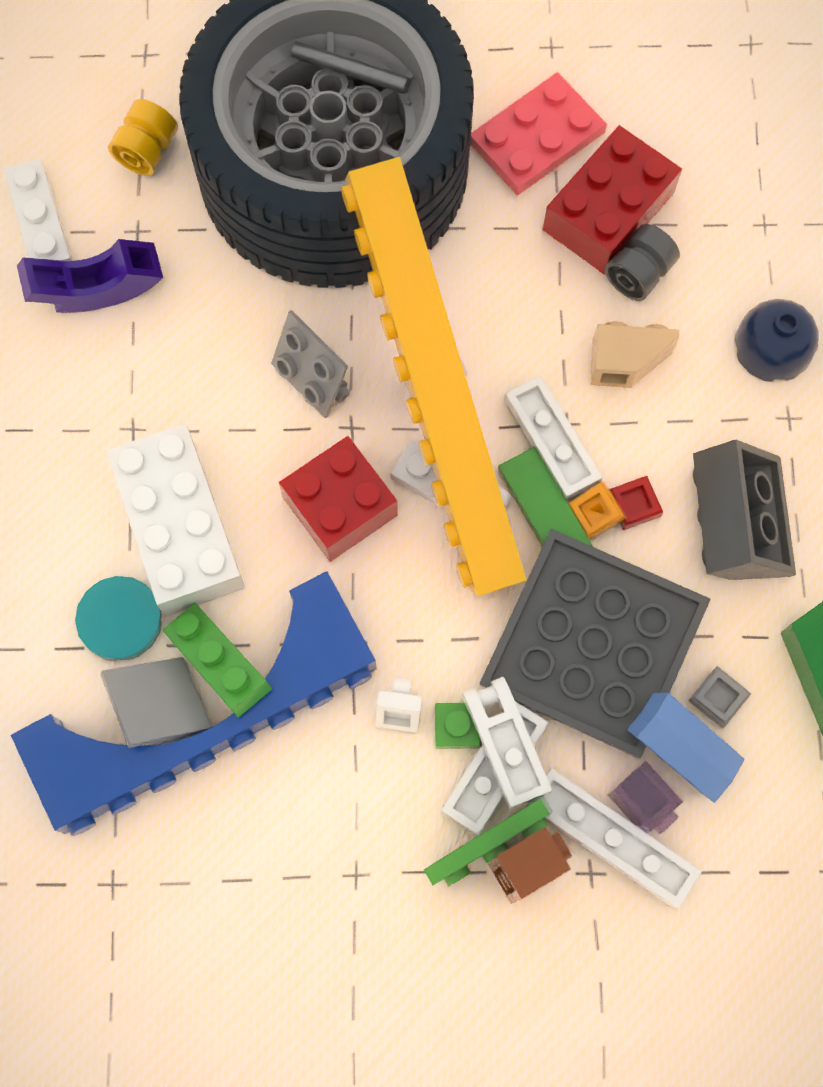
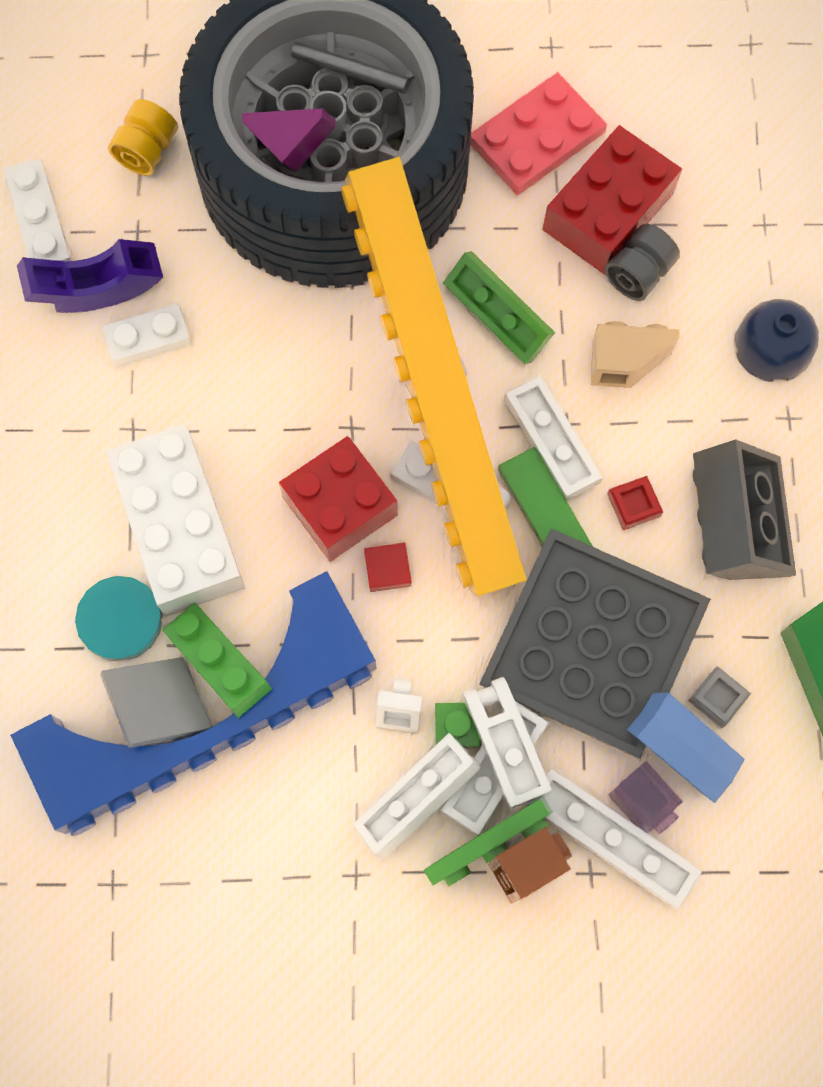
(146, 335): none -> white plate
(291, 133): none -> magenta slope
(310, 365): light grey hinge -> none
(387, 567): none -> red tile
(416, 796): none -> white plate
(498, 307): none -> bright green plate
(597, 510): light orange tile -> none

